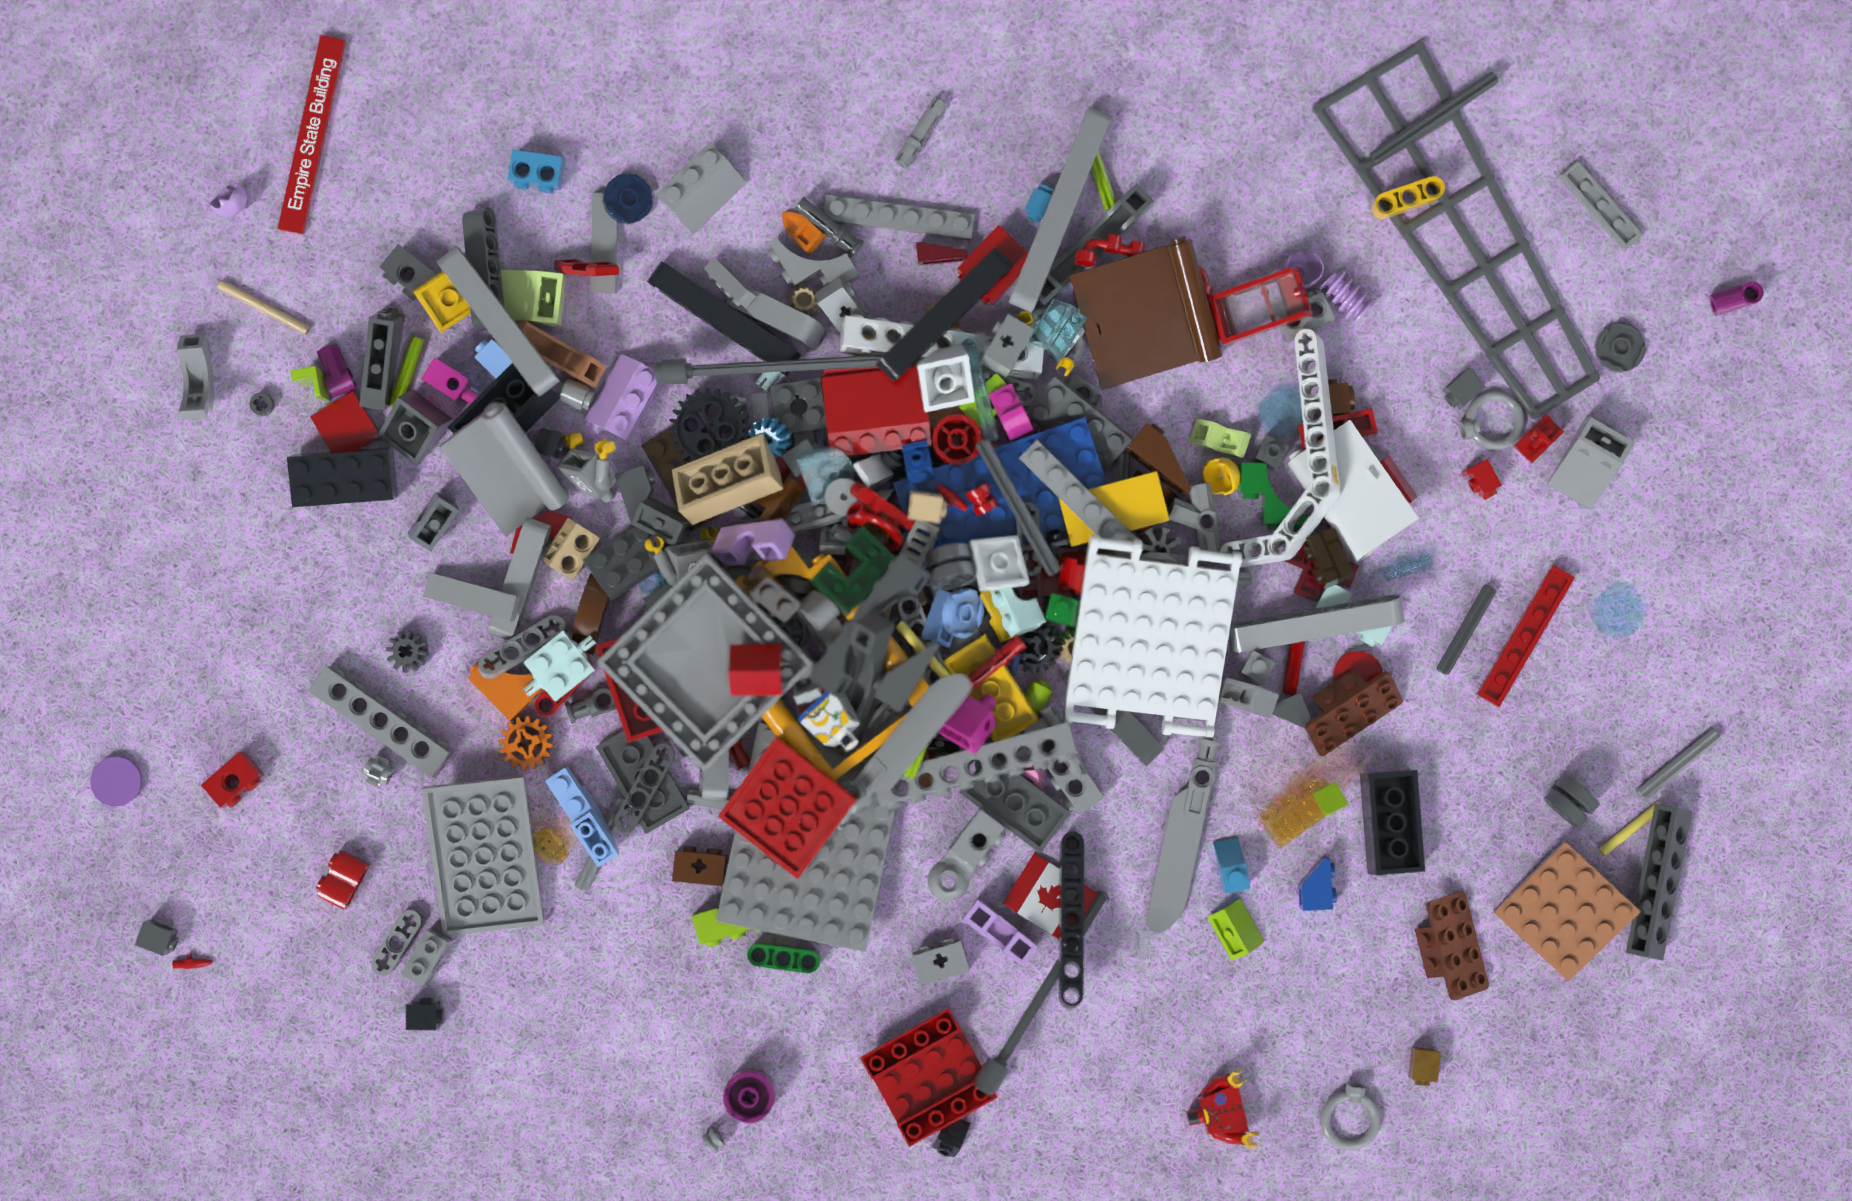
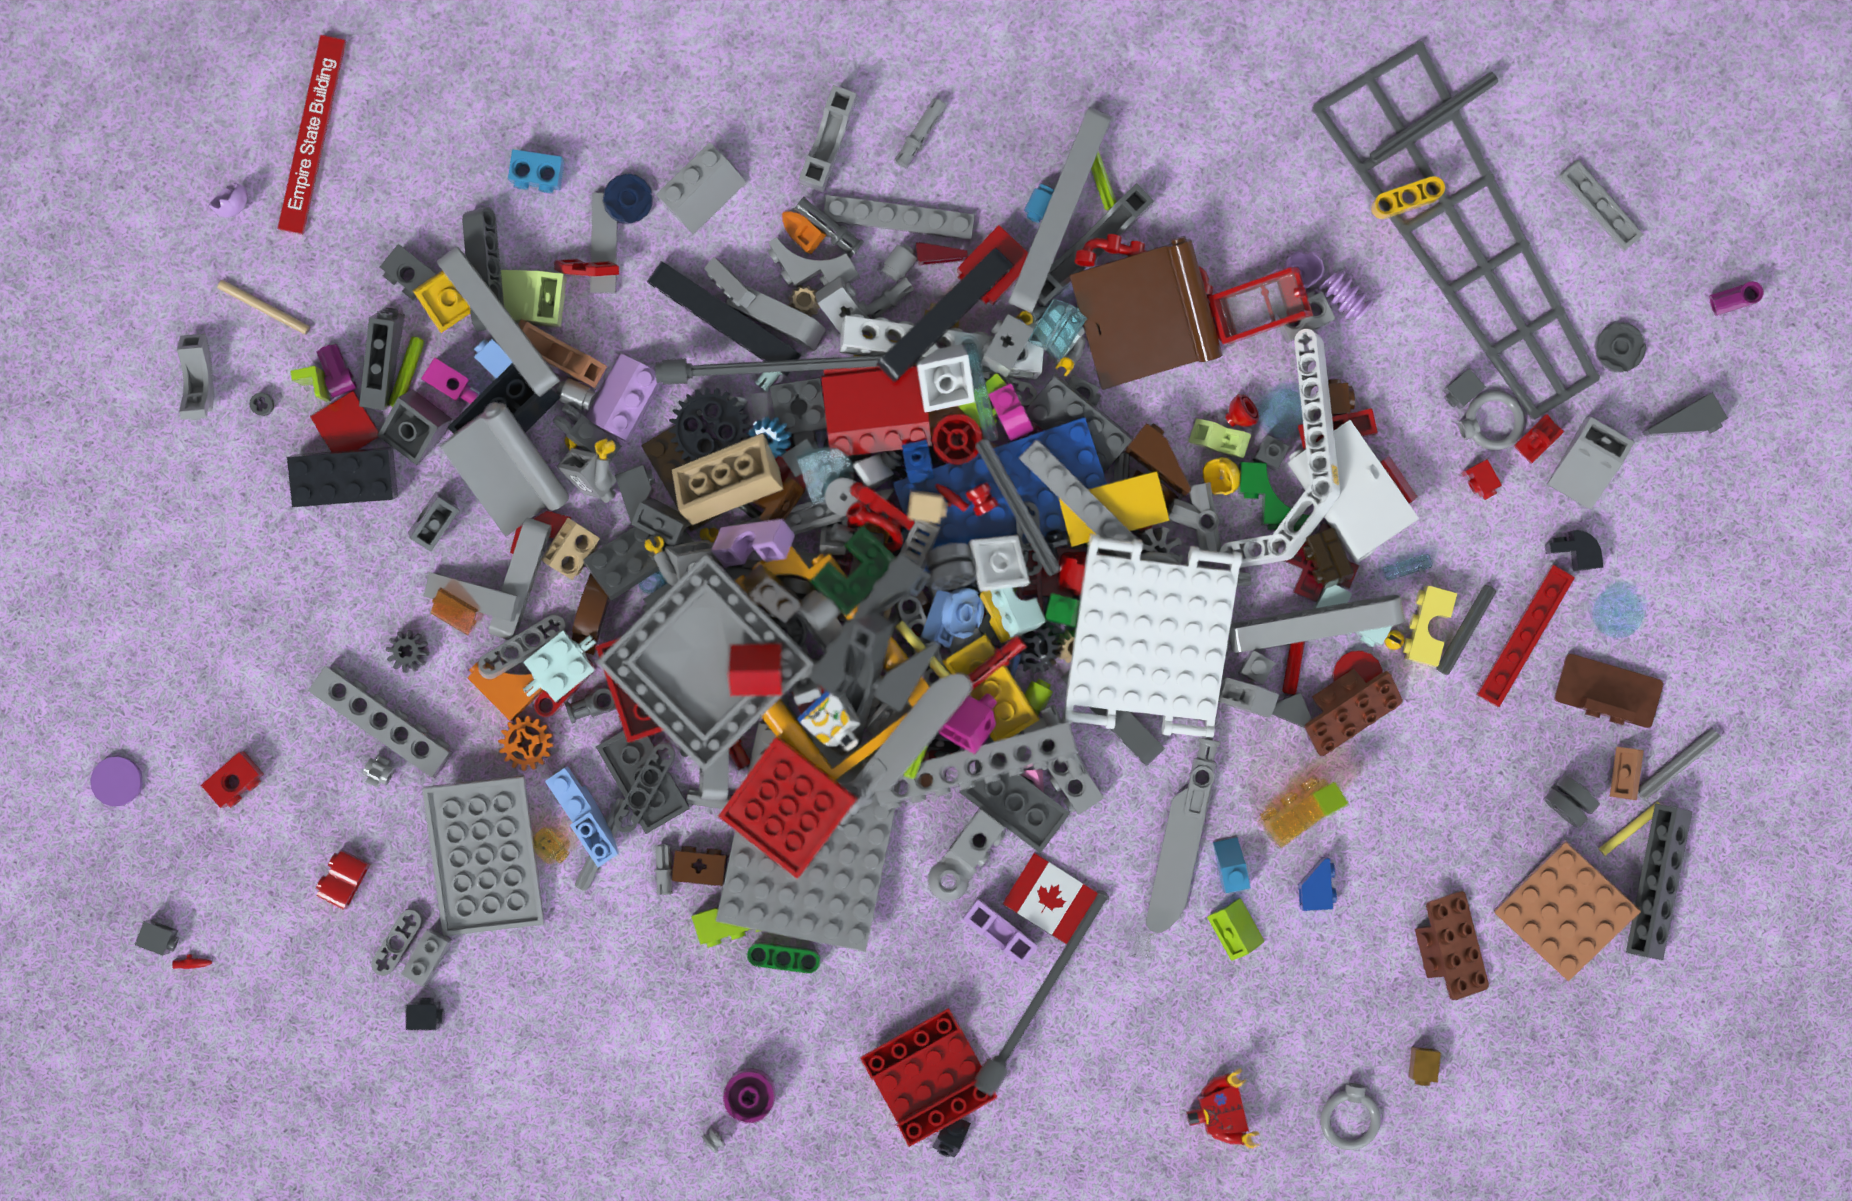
(454, 611): none -> clear orange piece
(550, 443): black bracket -> none
(583, 432): none -> dark grey hinge
(663, 869): none -> light grey axle
(828, 139): none -> light grey arch
(890, 297): none -> light grey pin
(899, 262): none -> light grey brick
(930, 971): light grey brick -> none
(1071, 932): black beam -> none
(1242, 411): none -> red brick
(1392, 644): none -> yellow hinge
(1392, 822): black brick -> none
(1421, 645): none -> light yellow arch
(1584, 550): none -> black brick
(1608, 691): none -> copper bracket
(1626, 773): none -> nougat plate
(1697, 417): none -> dark grey slope

